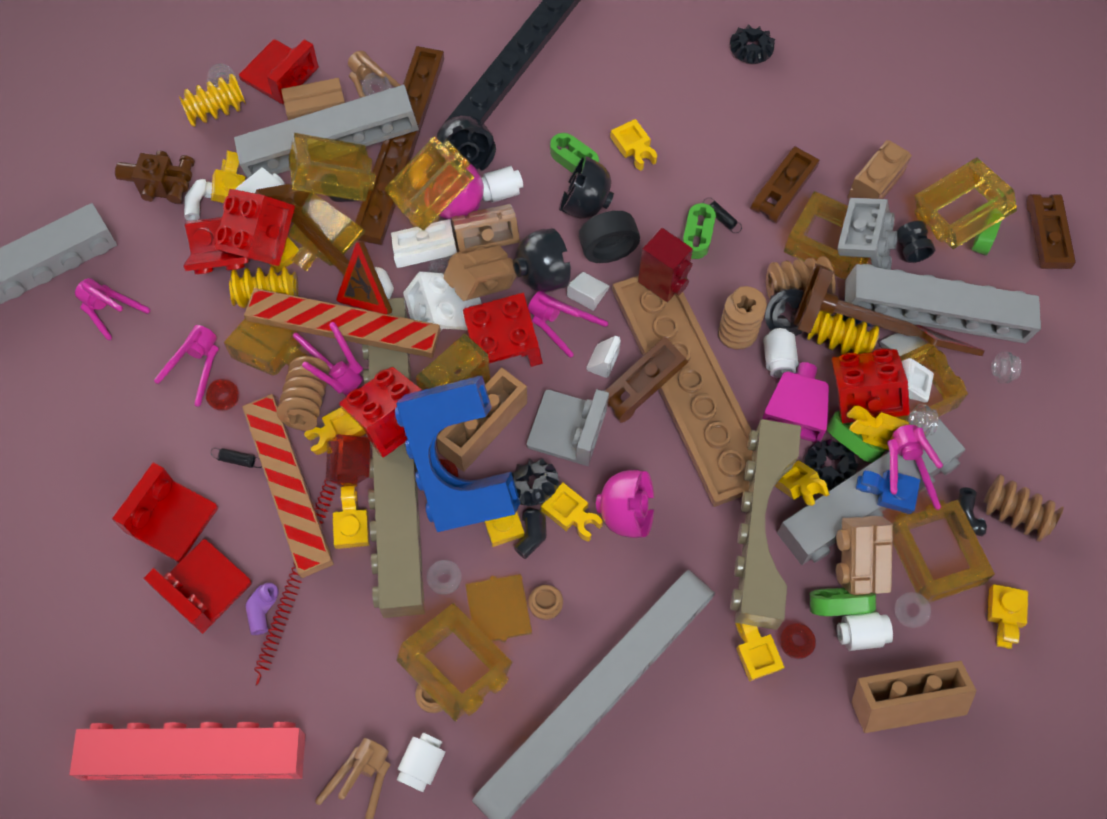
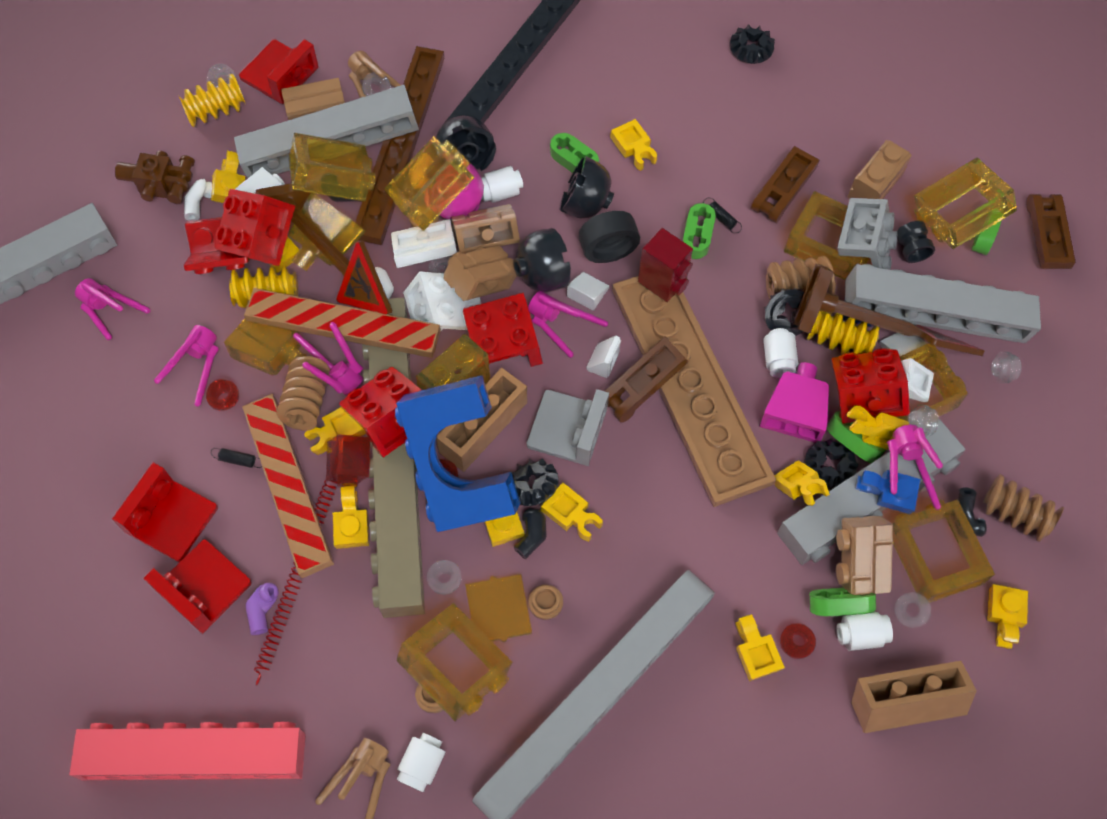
(626, 503): dark pink cylinder -> none
(742, 318): medium nougat piece -> none
(761, 589): dark tan arch -> none

